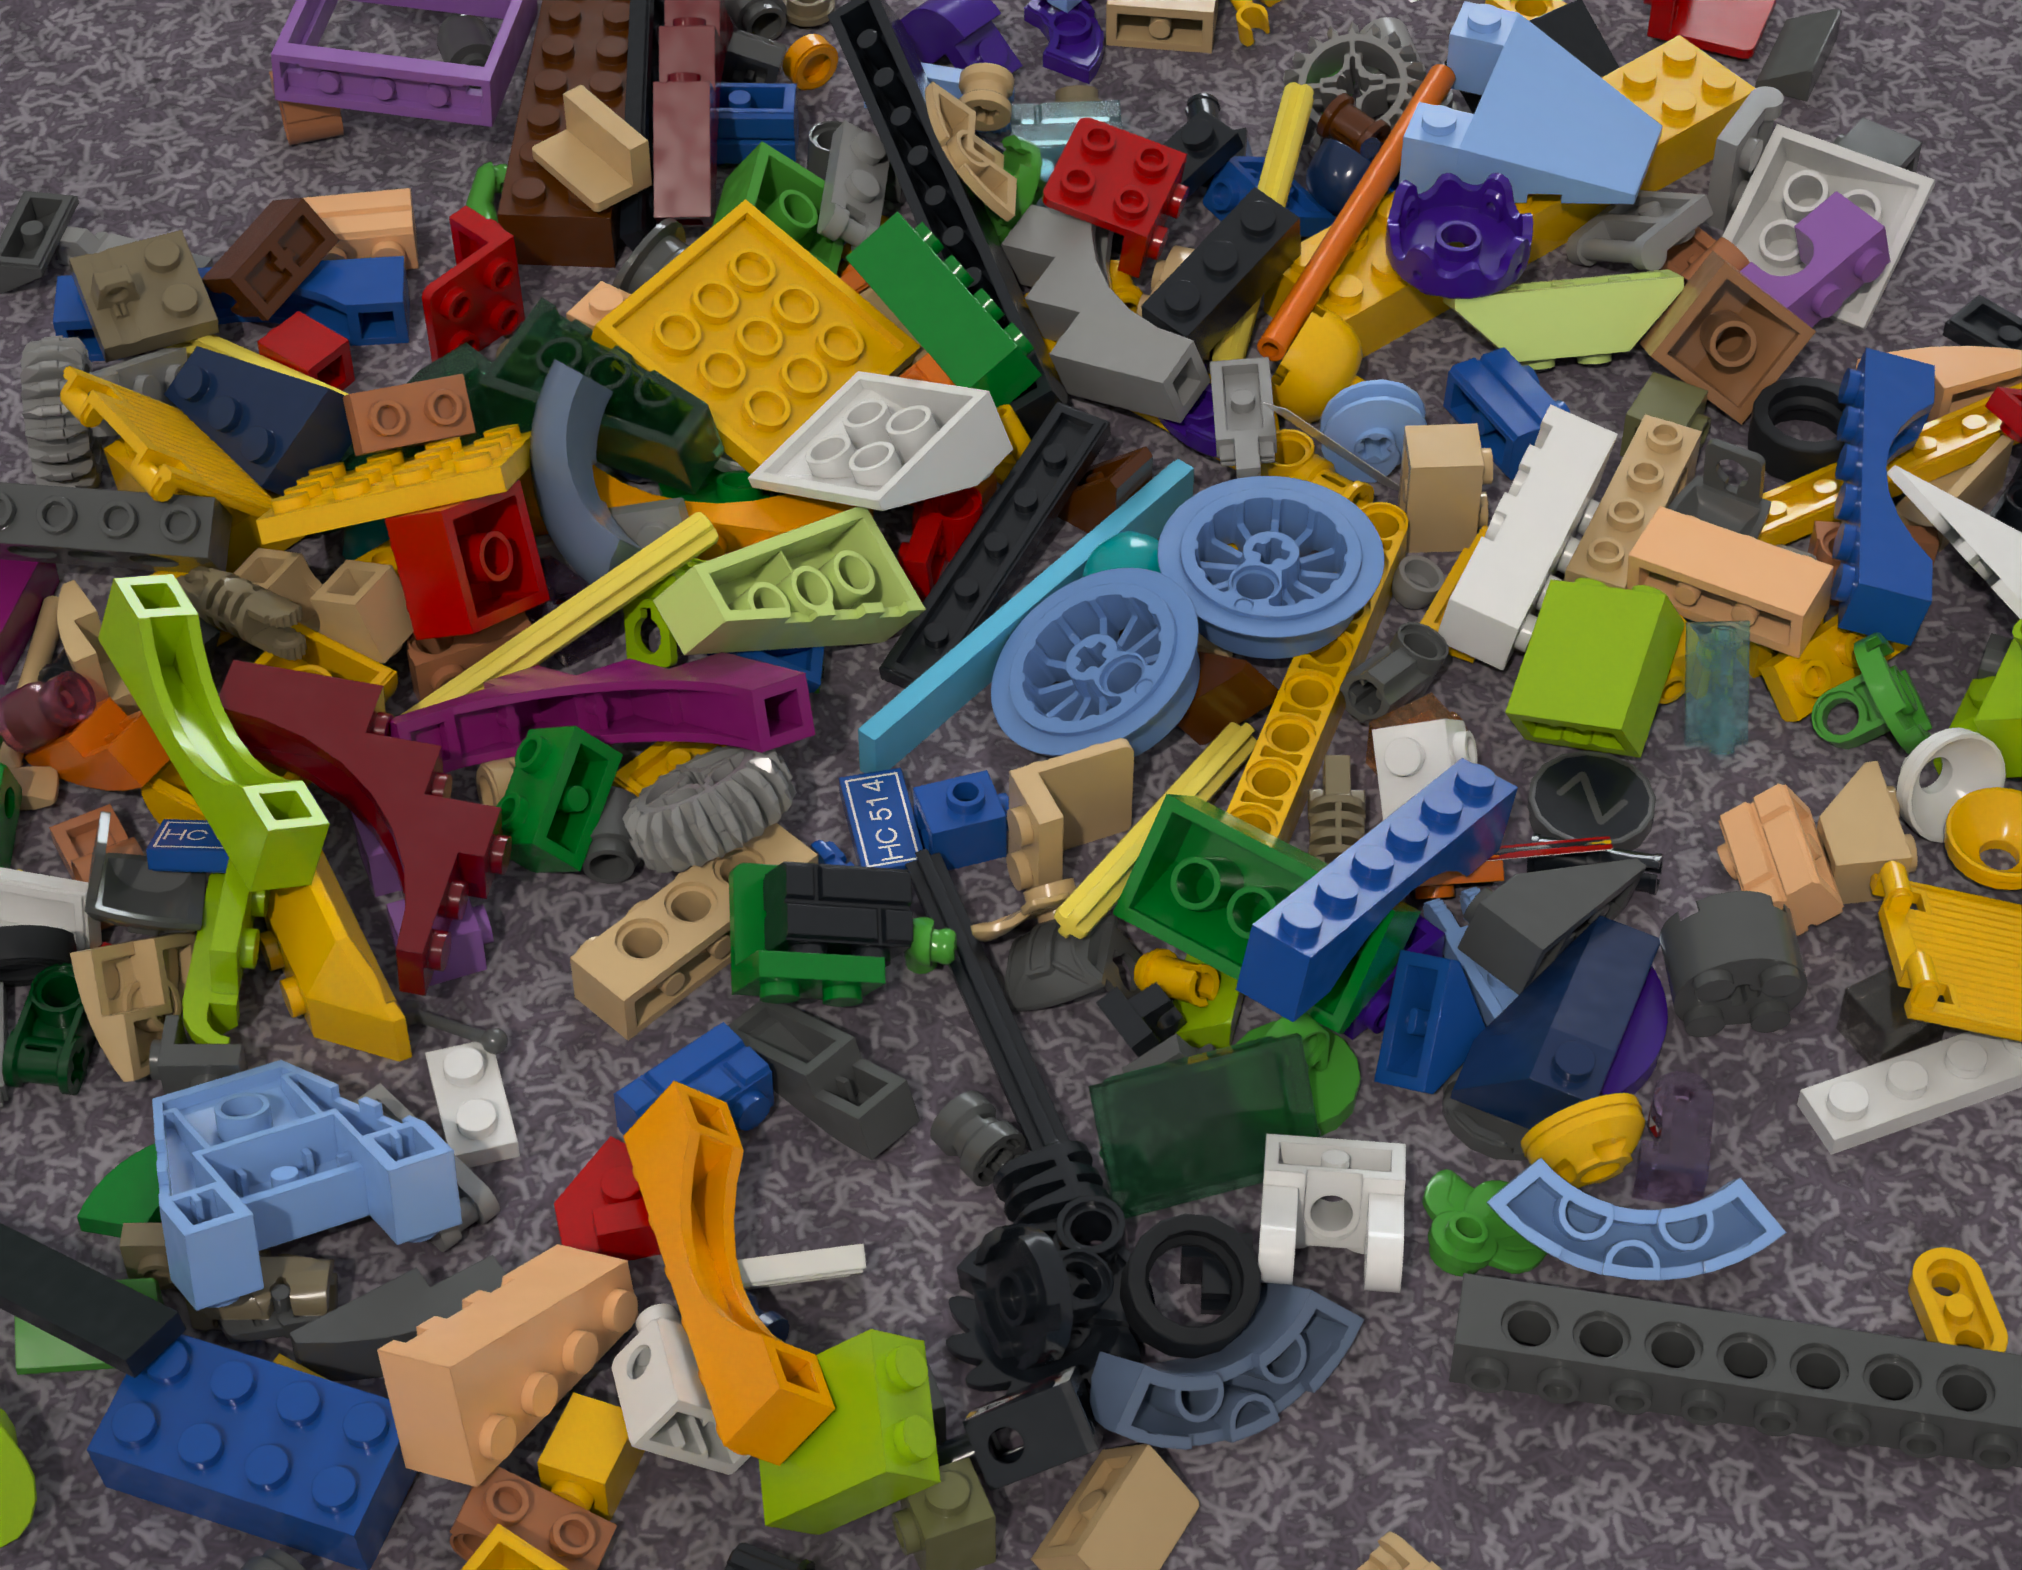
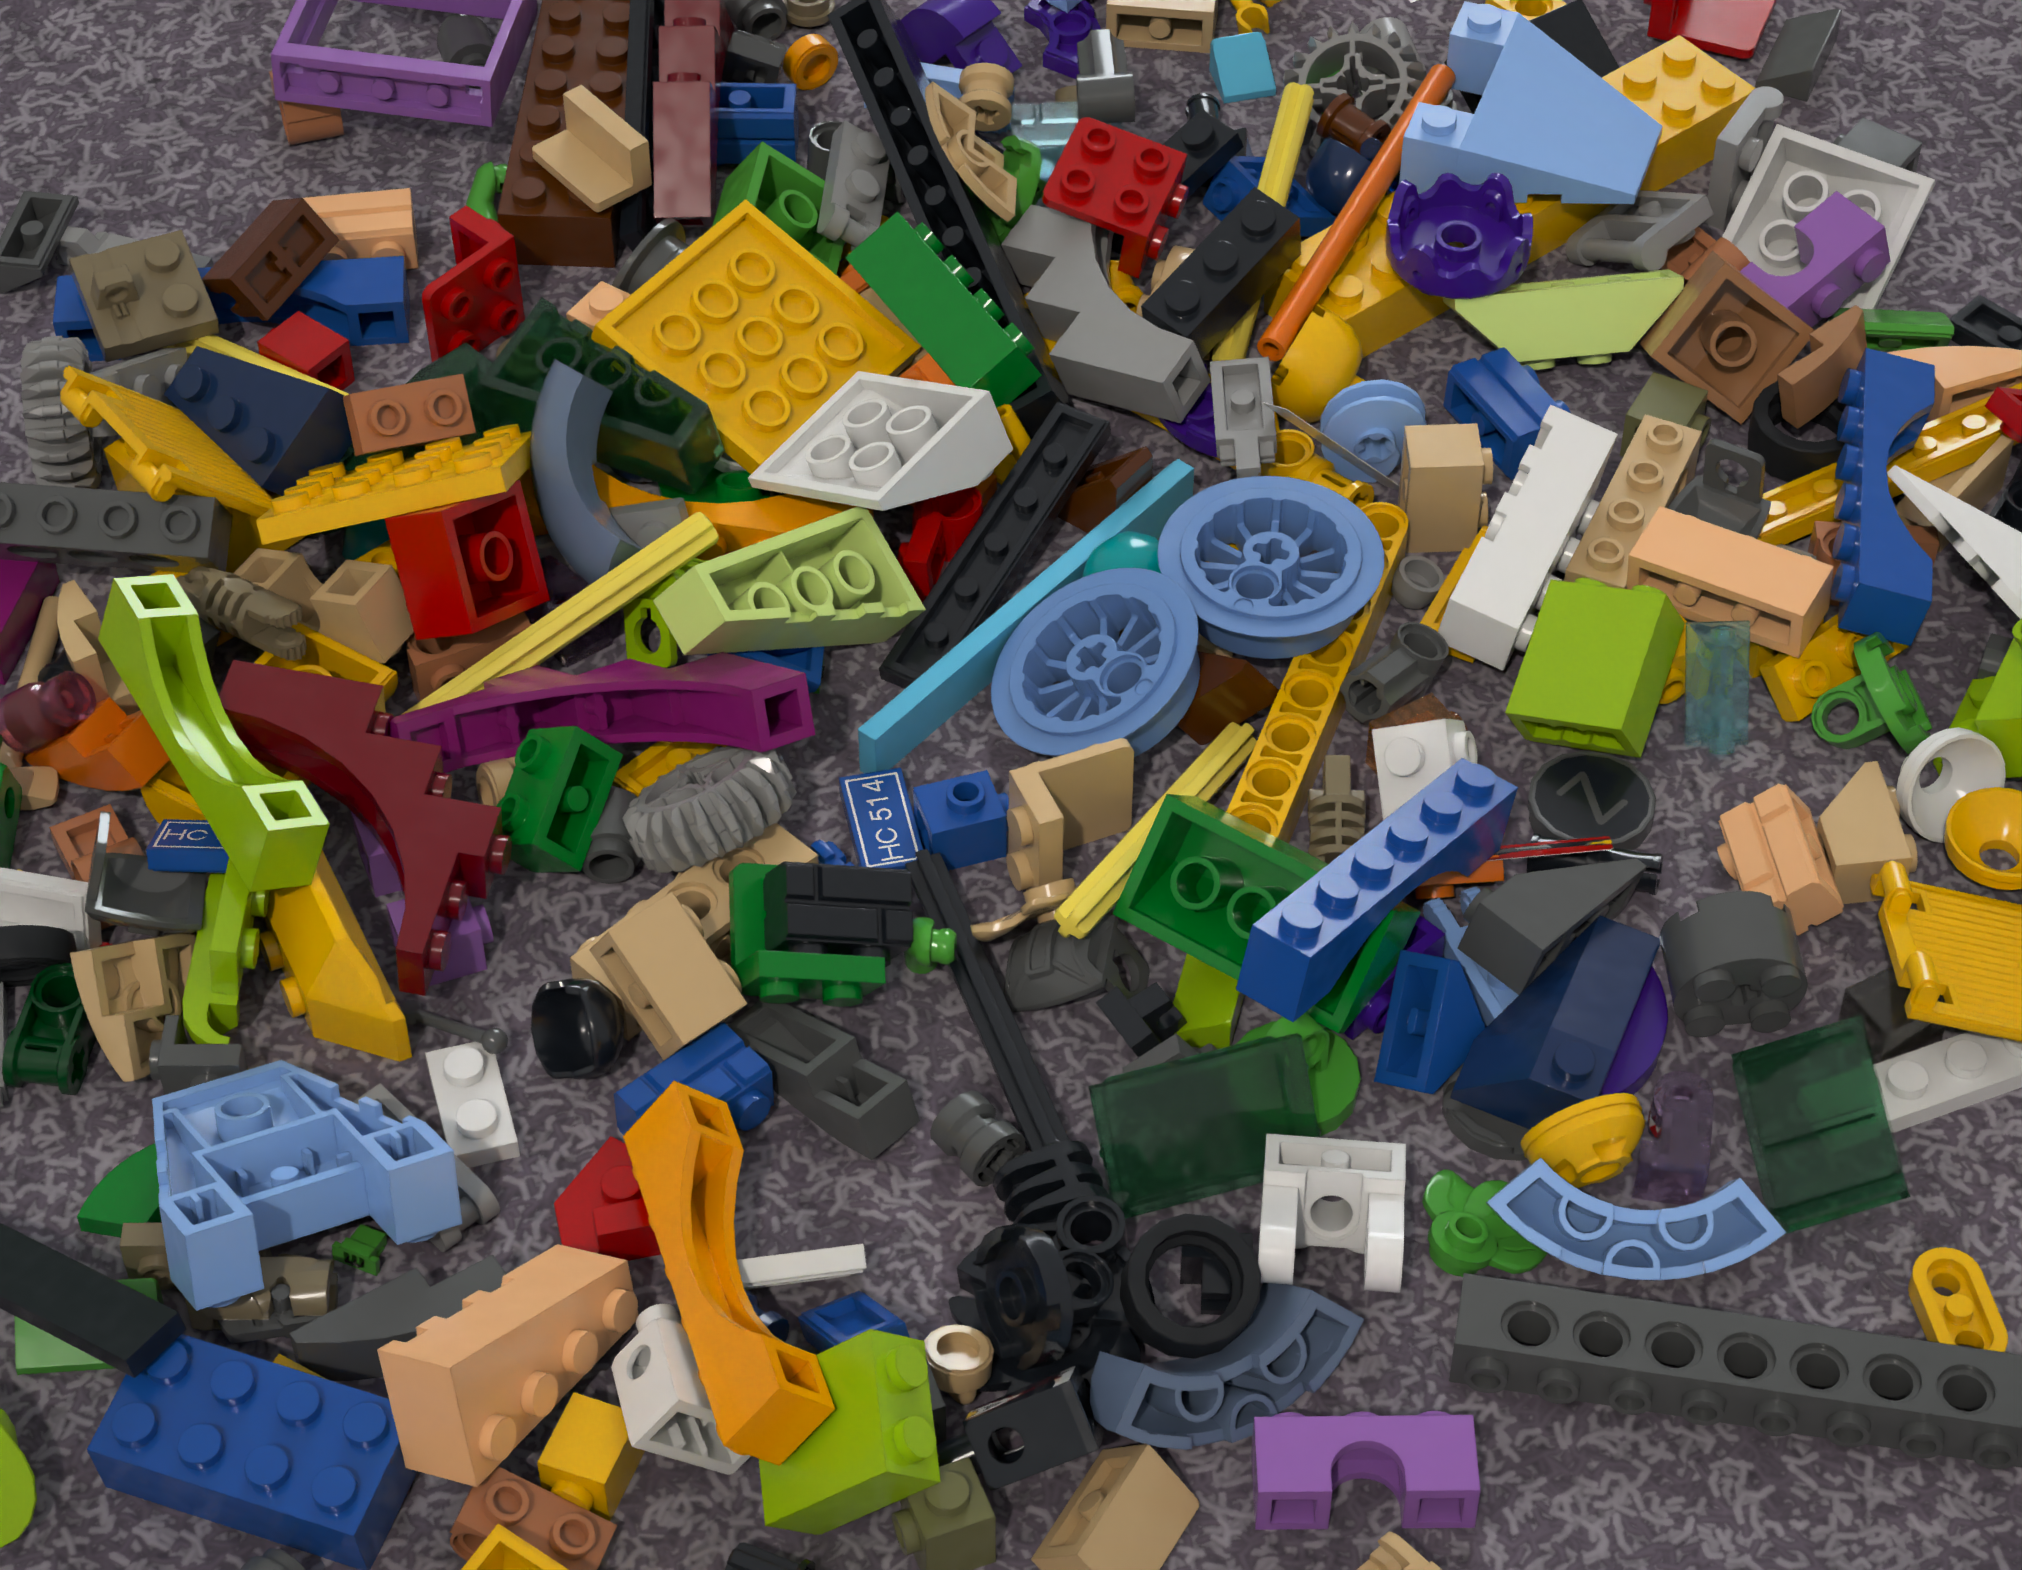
(361, 1249): none -> bright green piece
(576, 1028): none -> black hair
(669, 974): none -> tan brick
(846, 1318): none -> blue tile
(959, 1360): none -> tan tile
(1103, 82): none -> dark grey piece
(1177, 977): yellow pin -> none
(1241, 67): none -> medium azure slope
(1420, 1458): none -> medium lavender arch
(1815, 380): none -> medium nougat slope
(1819, 1125): none -> clear green piece
(1904, 329): none -> bright green slope

